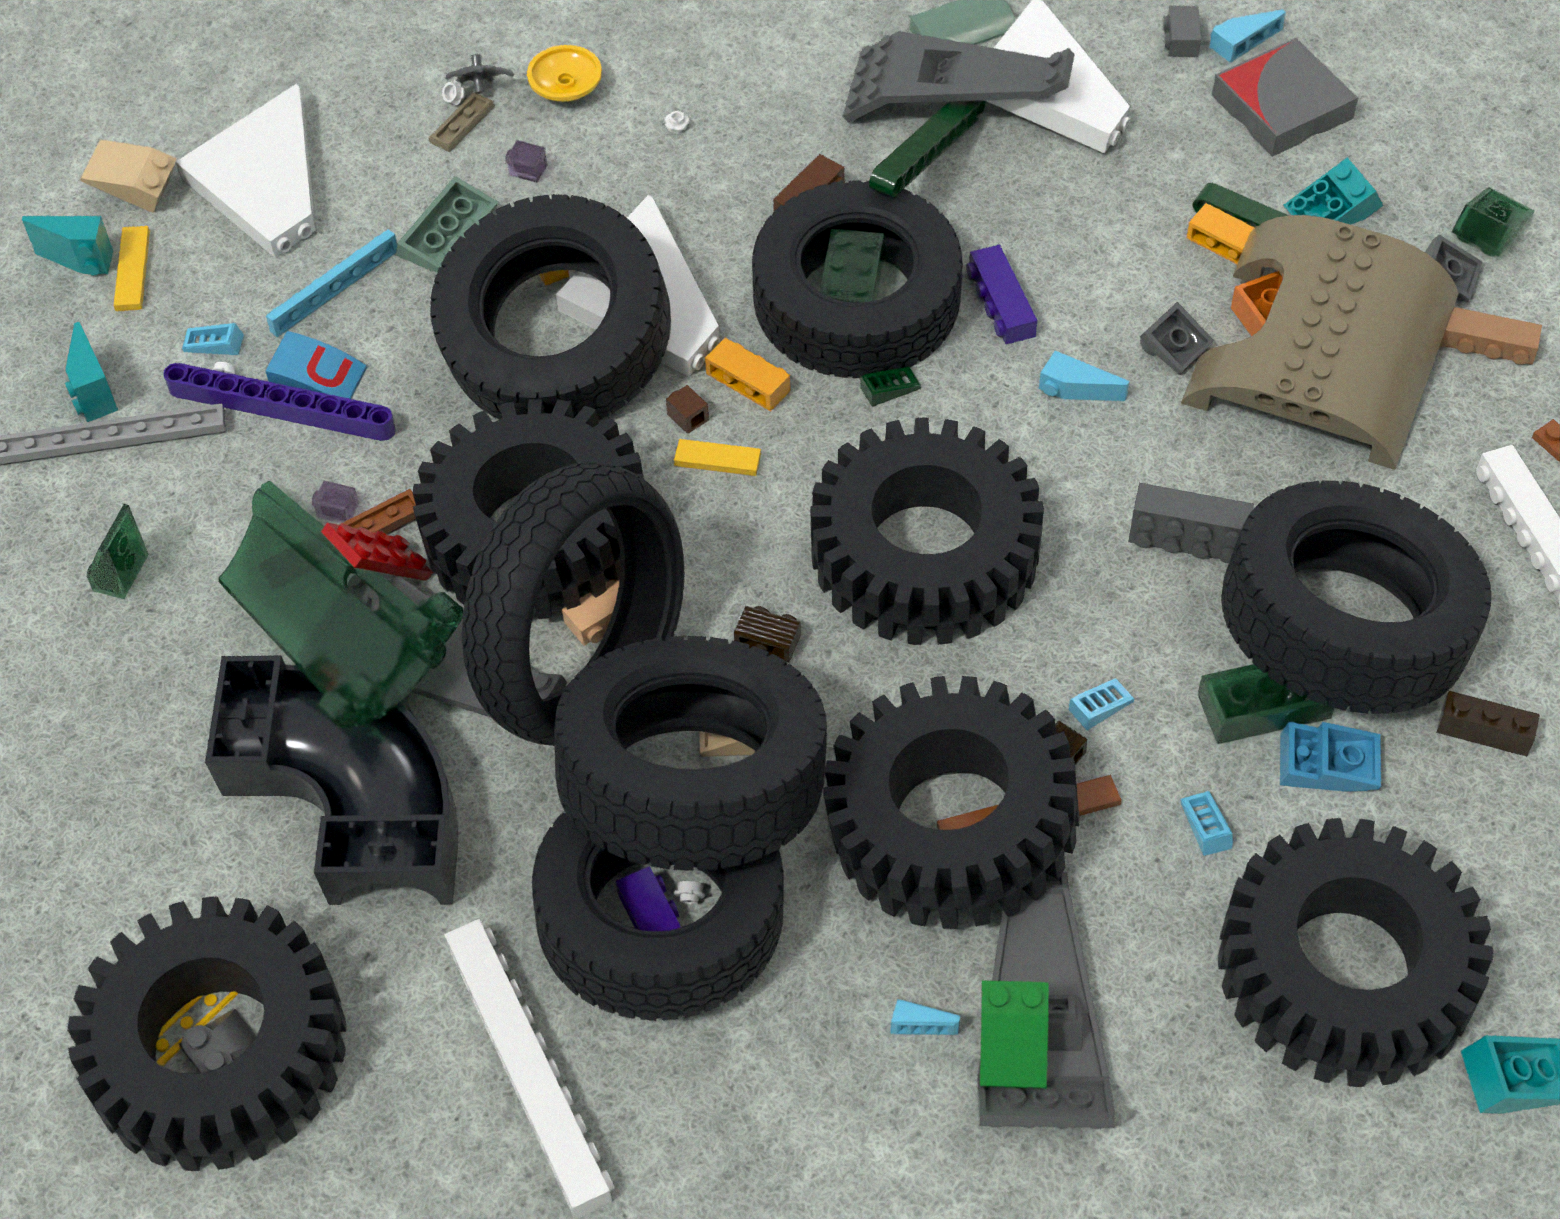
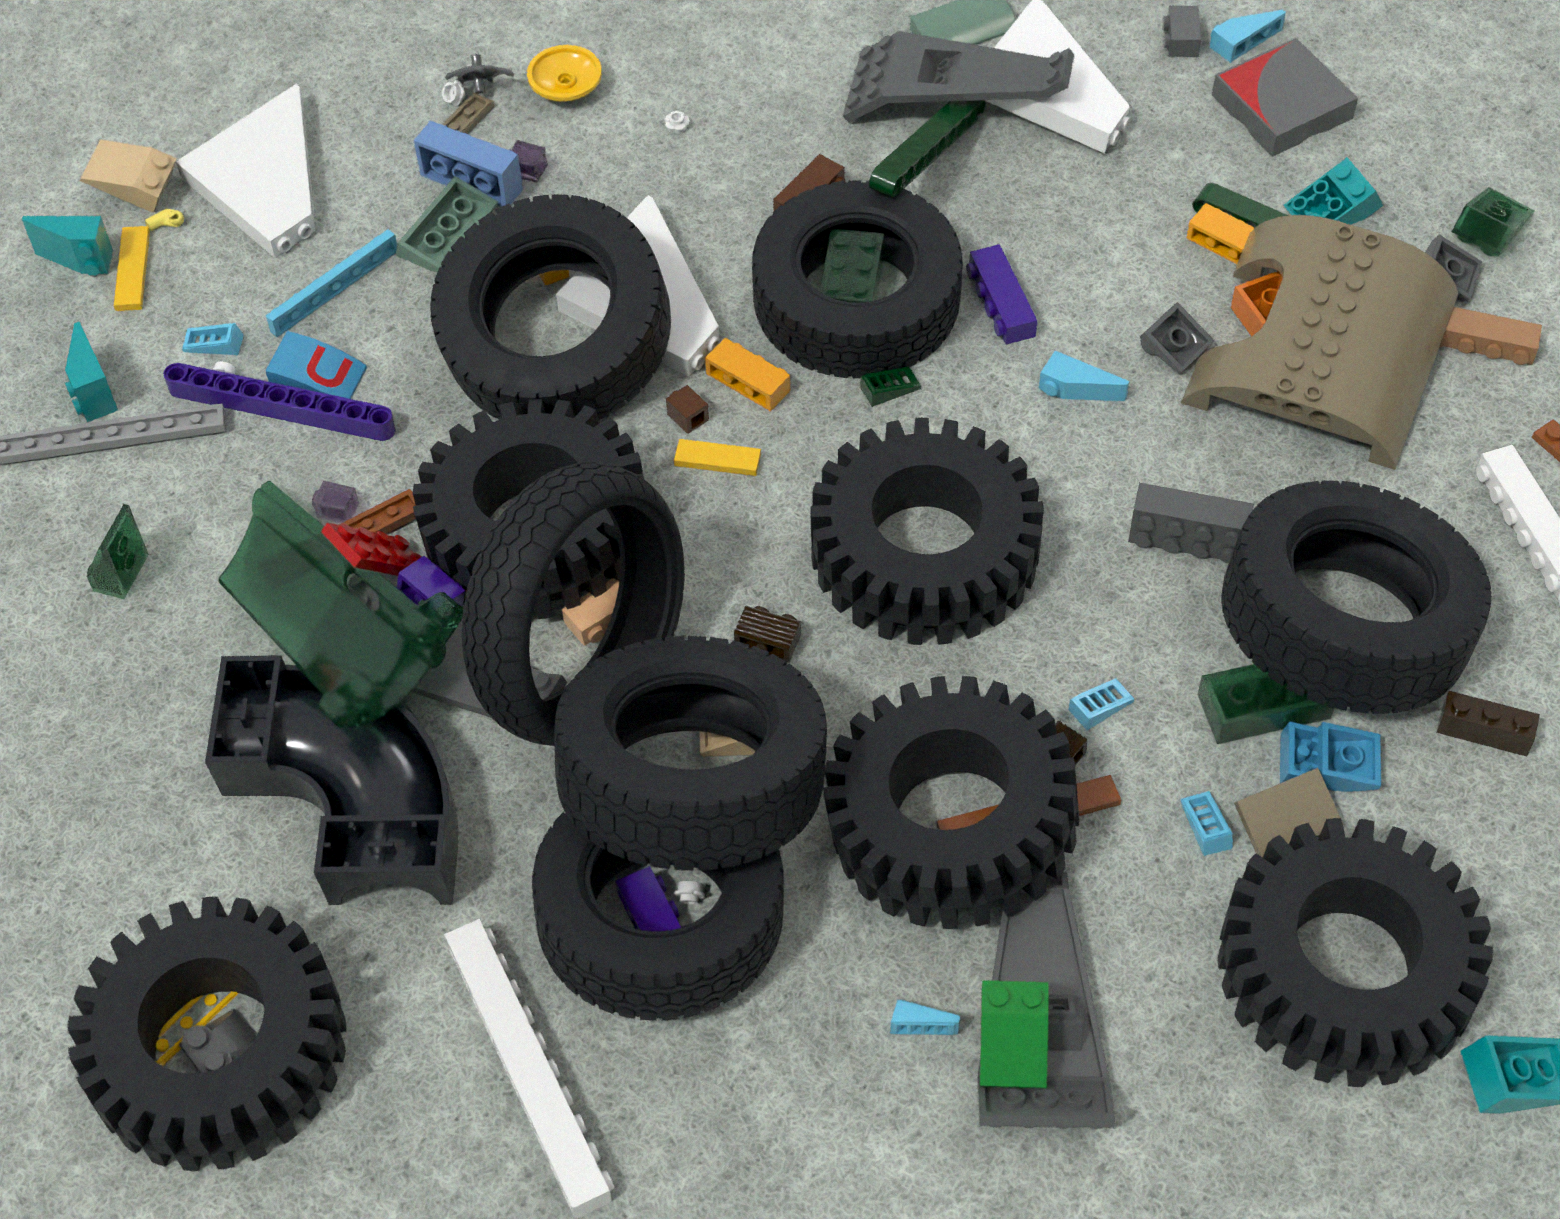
(167, 217): none -> light yellow arm
(425, 579): none -> dark purple brick
(485, 166): none -> medium blue brick
(1286, 807): none -> dark tan tile

